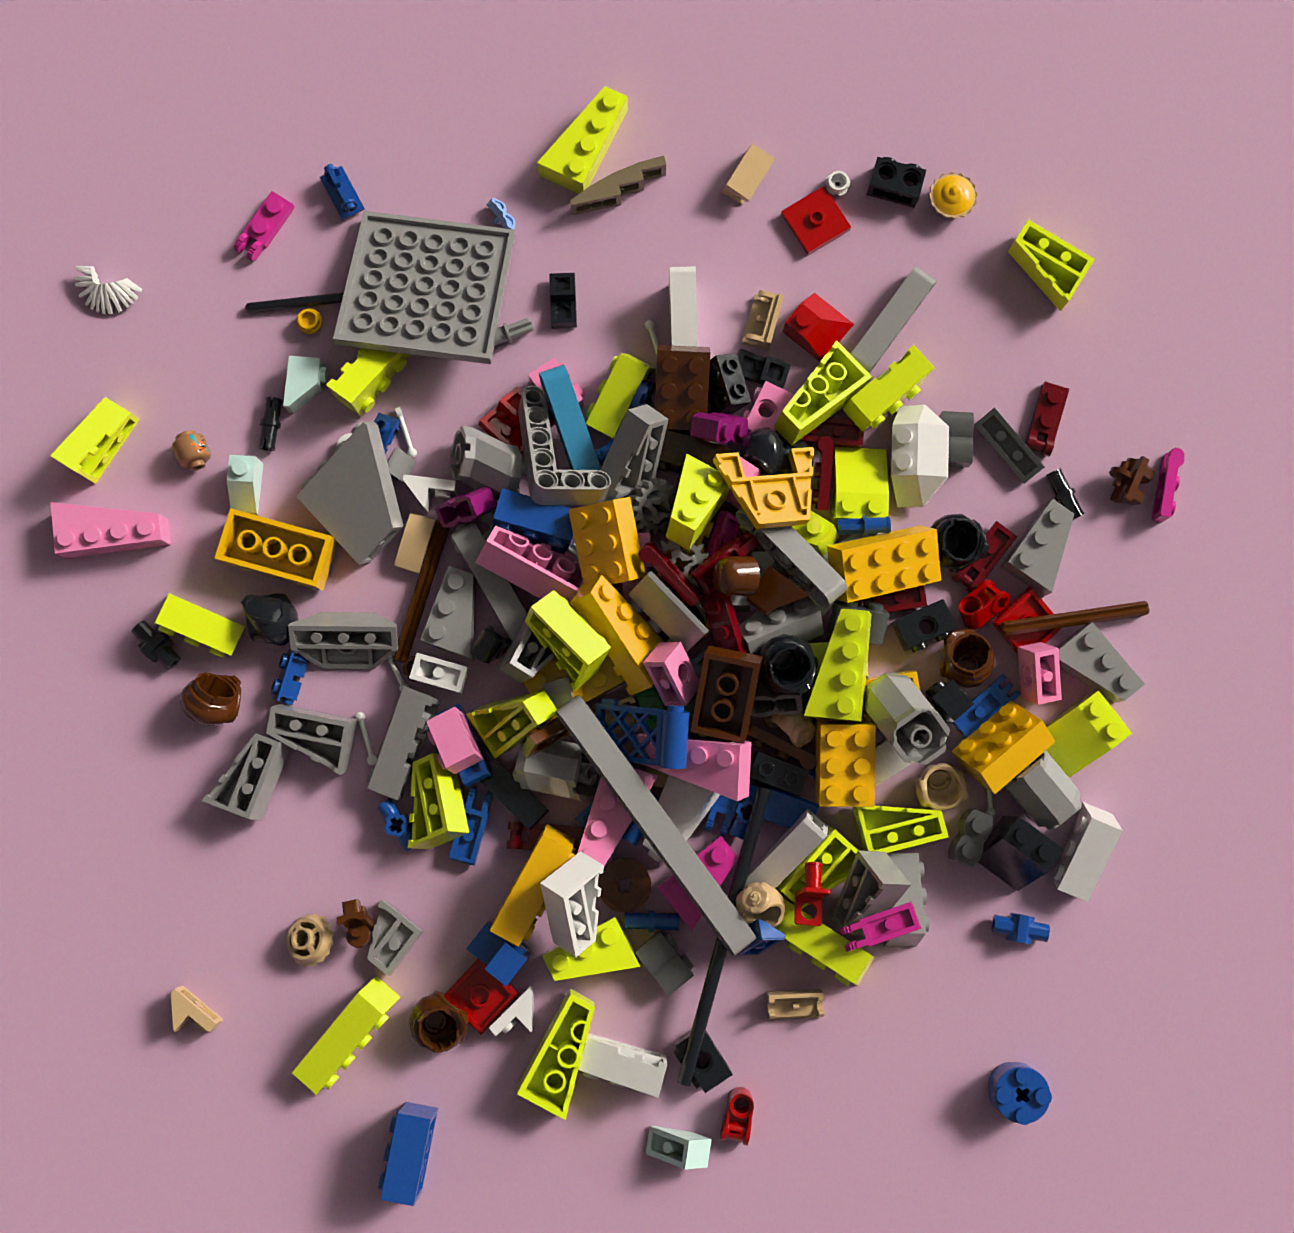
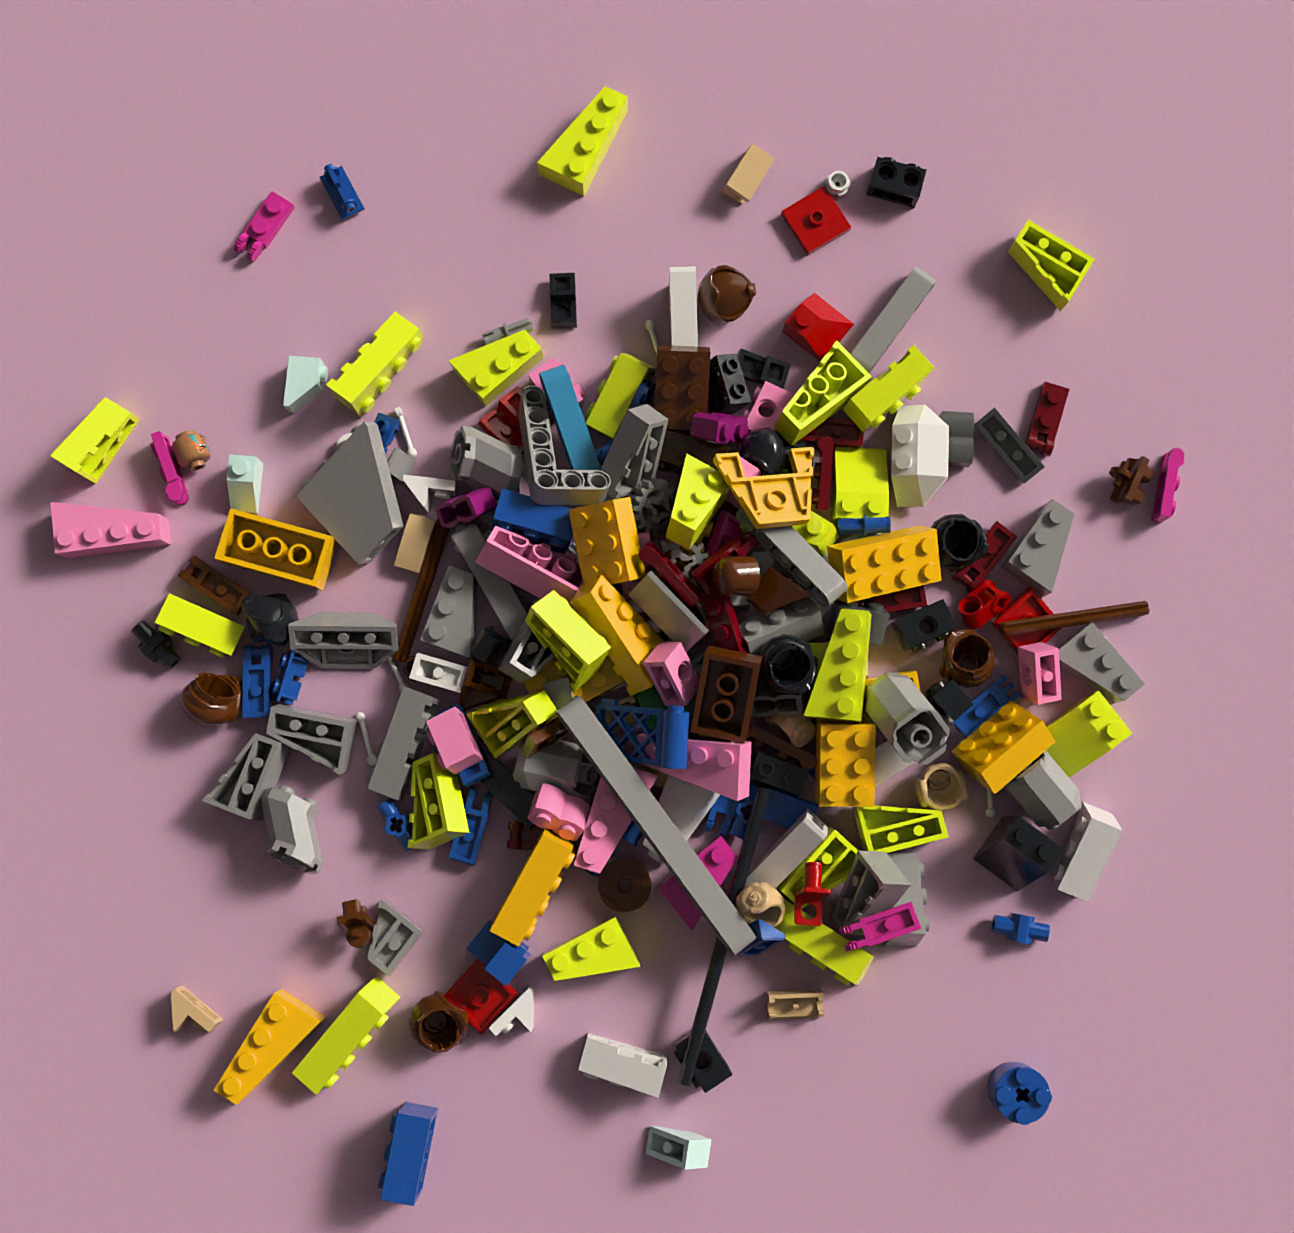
(105, 295): white hair -> none
(170, 469): none -> dark pink hinge
(214, 585): none -> reddish brown plate
(257, 682): none -> blue plate
(270, 424): black pin -> none
(273, 1037): none -> yellow wedge
(291, 829): none -> light grey brick
(296, 302): black piece -> none
(309, 321): yellow plate -> none
(310, 939): tan piece -> none
(425, 287): light grey plate -> none
(483, 685): none -> reddish brown slope
(497, 365): none -> neon yellow wedge
(503, 217): light blue piece -> none
(555, 1065): neon yellow wedge -> none
(559, 812): none -> bright pink brick
(571, 903): white wedge -> none
(608, 190): dark tan slope -> none
(651, 921): blue pin -> none
(664, 962): dark grey brick -> none
(725, 294): none -> reddish brown helmet
(738, 1121): red piece -> none
(762, 320): tan hinge -> none
(953, 195): yellow piece -> none
(968, 843): dark grey brick -> none
(1064, 492): black pin -> none

